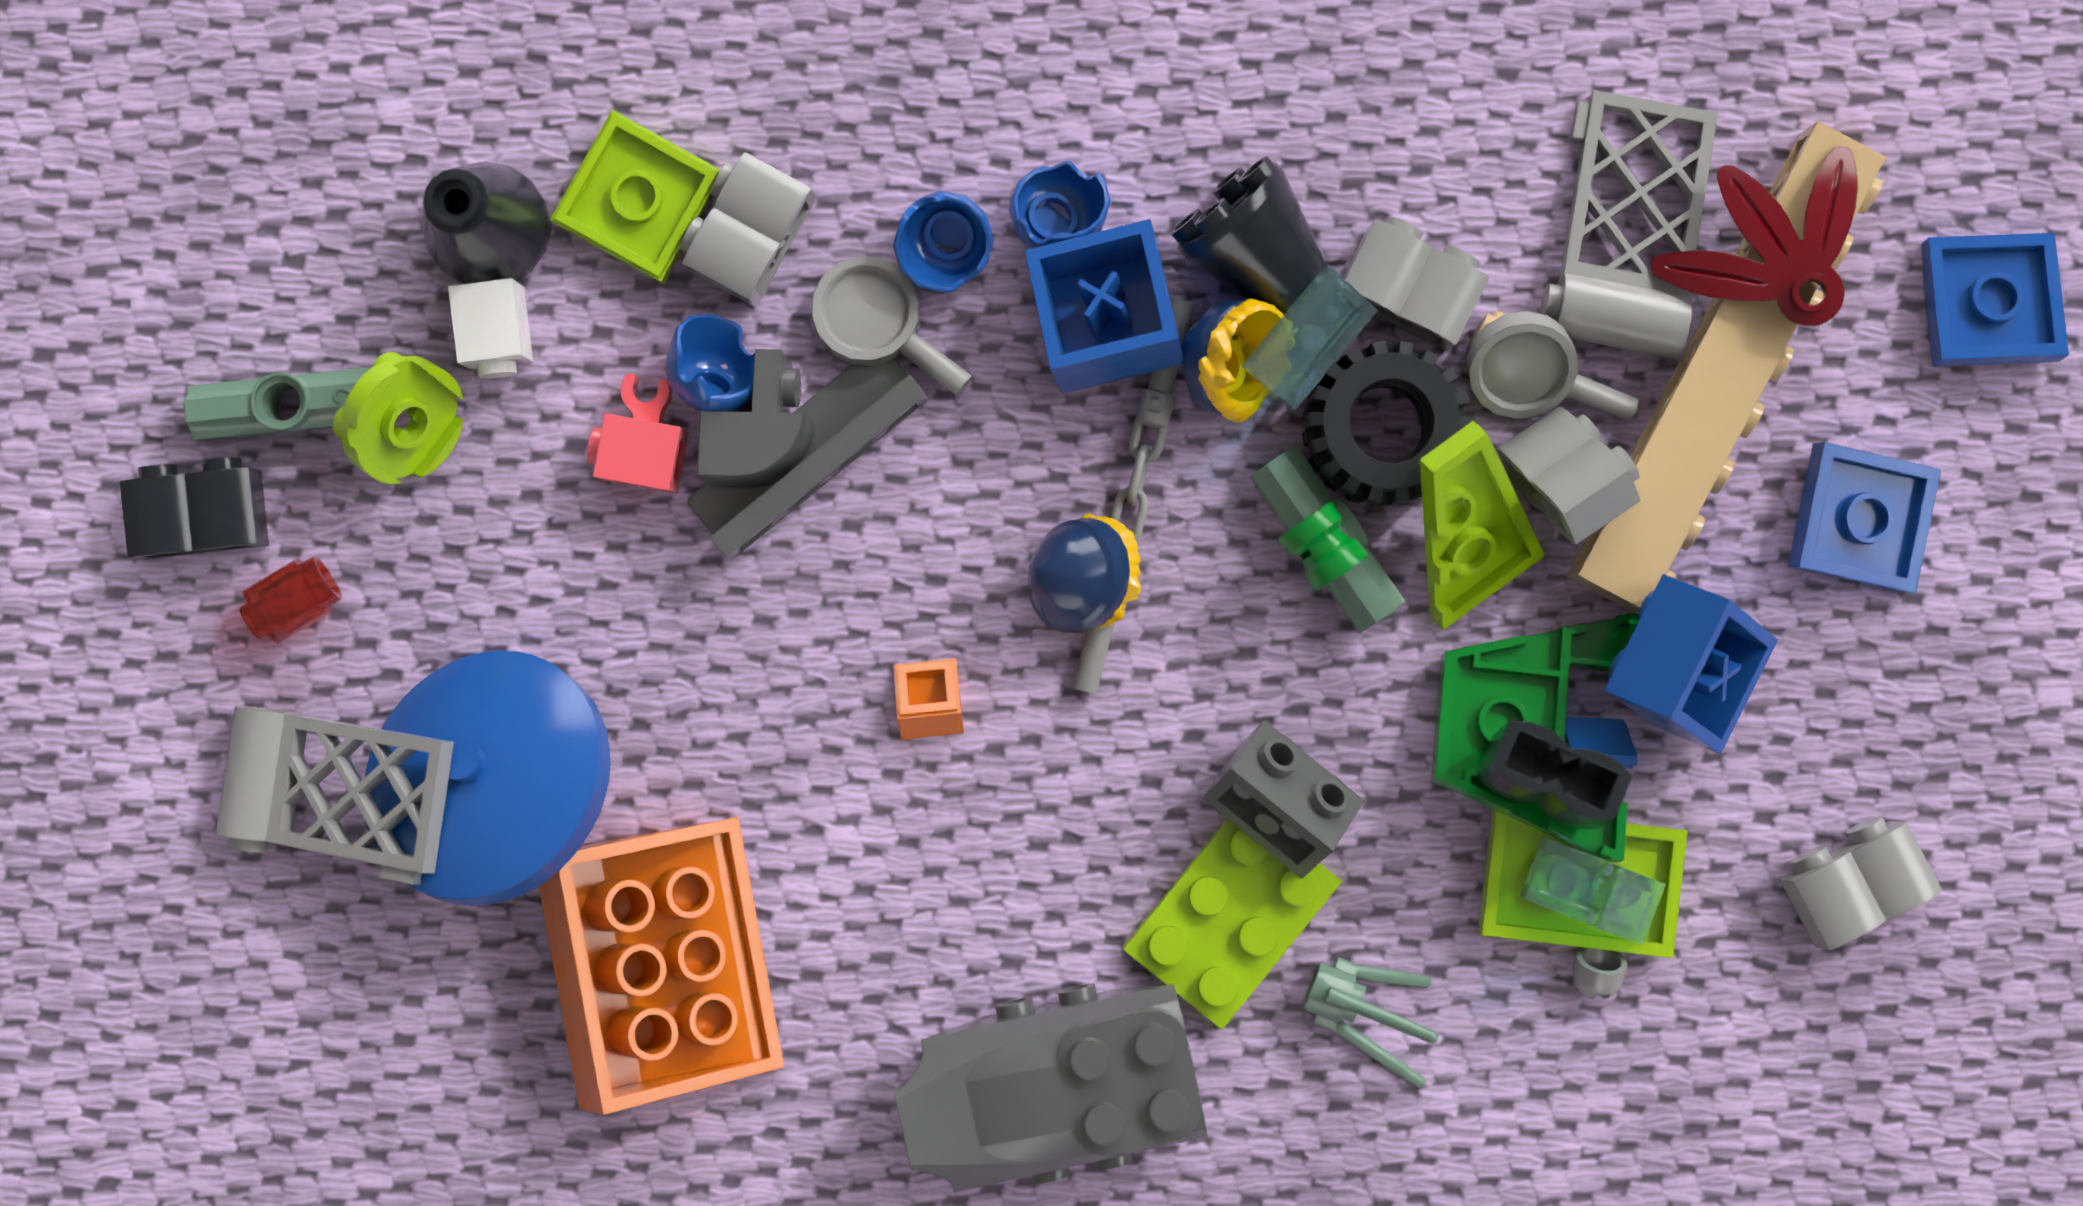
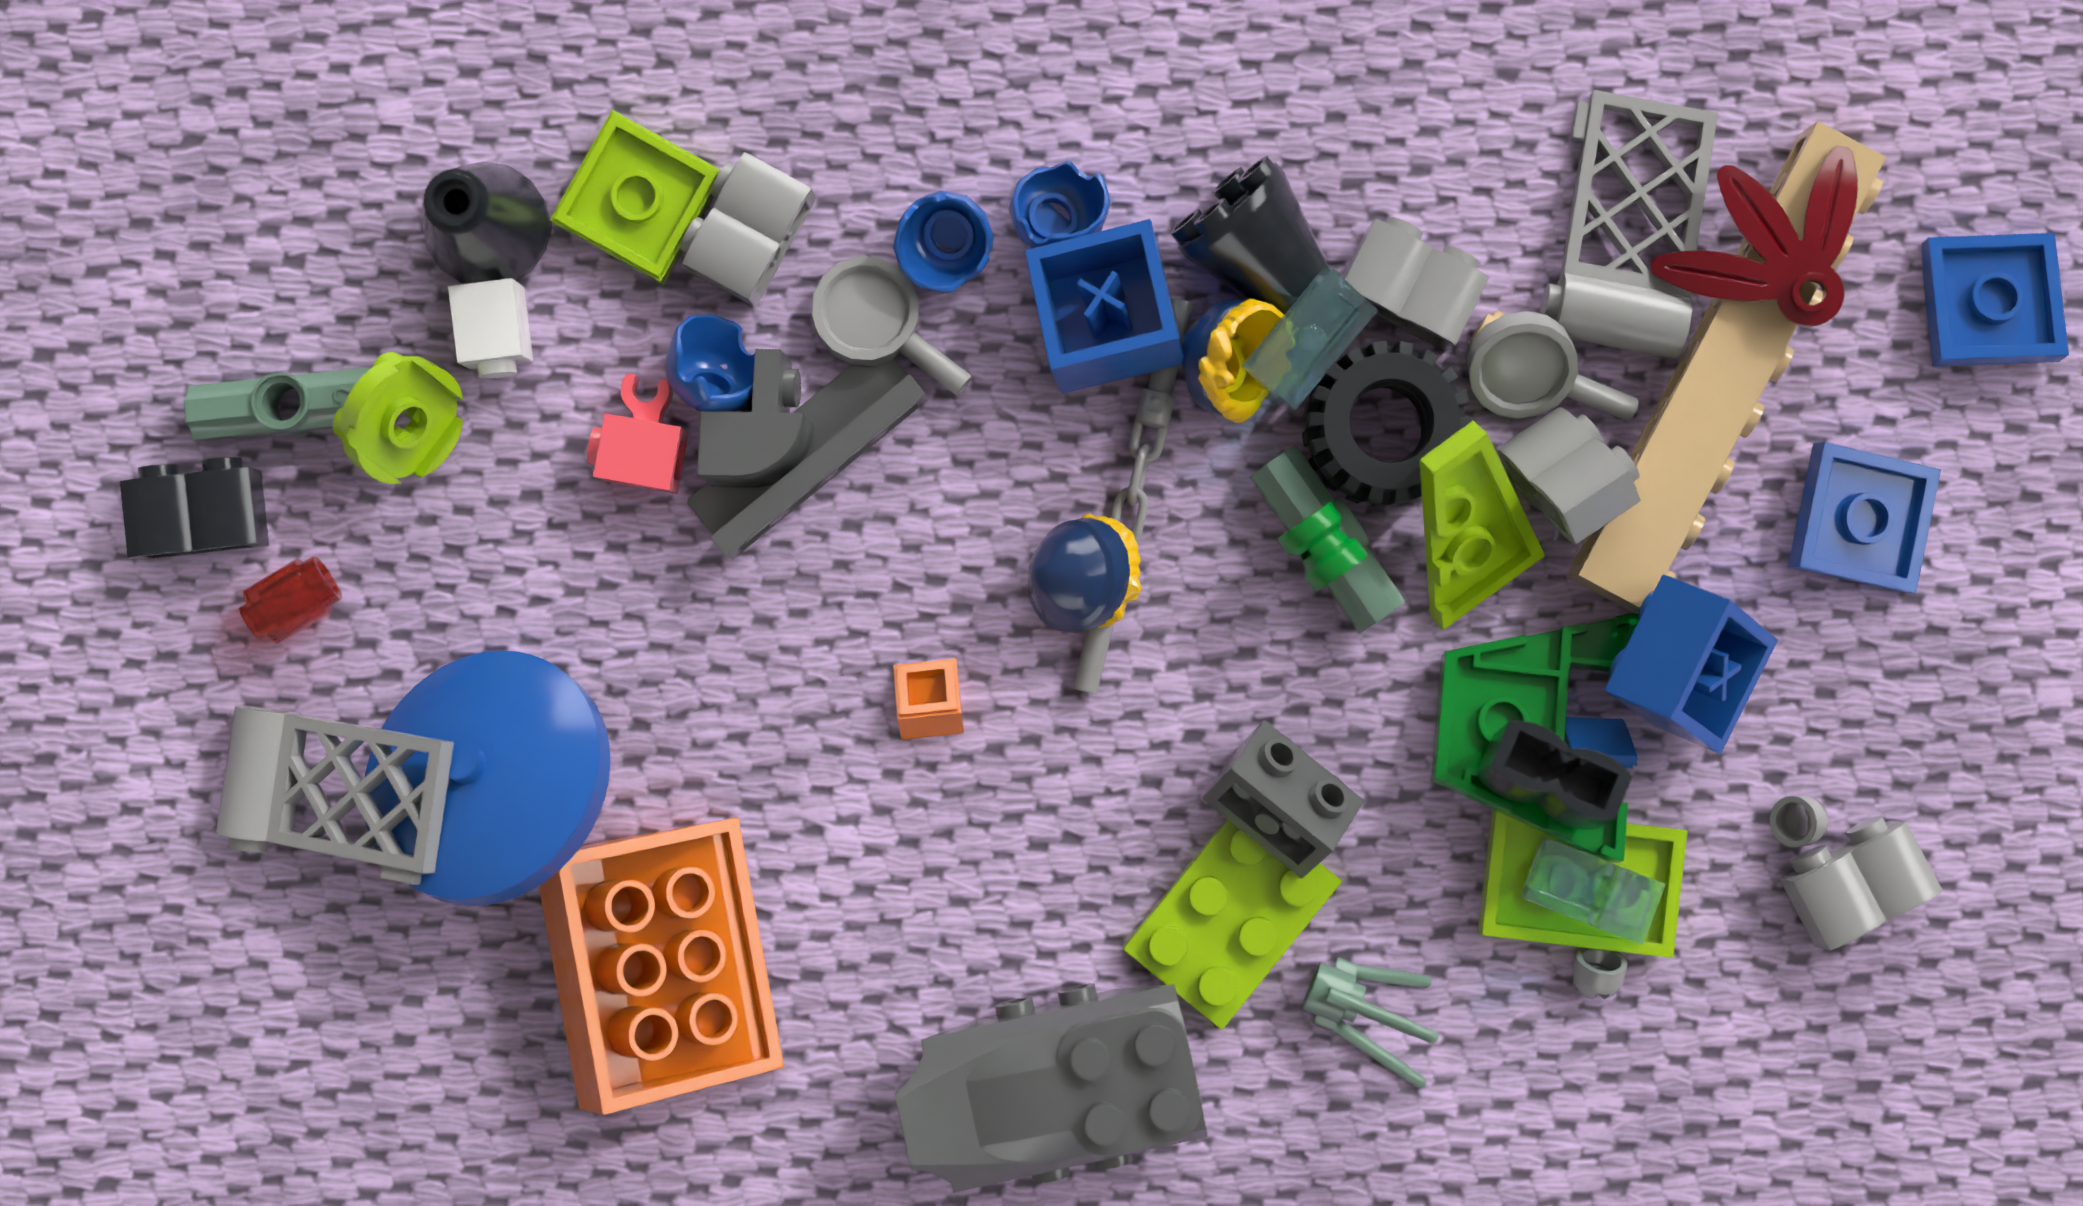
(1789, 820): none -> light grey hinge

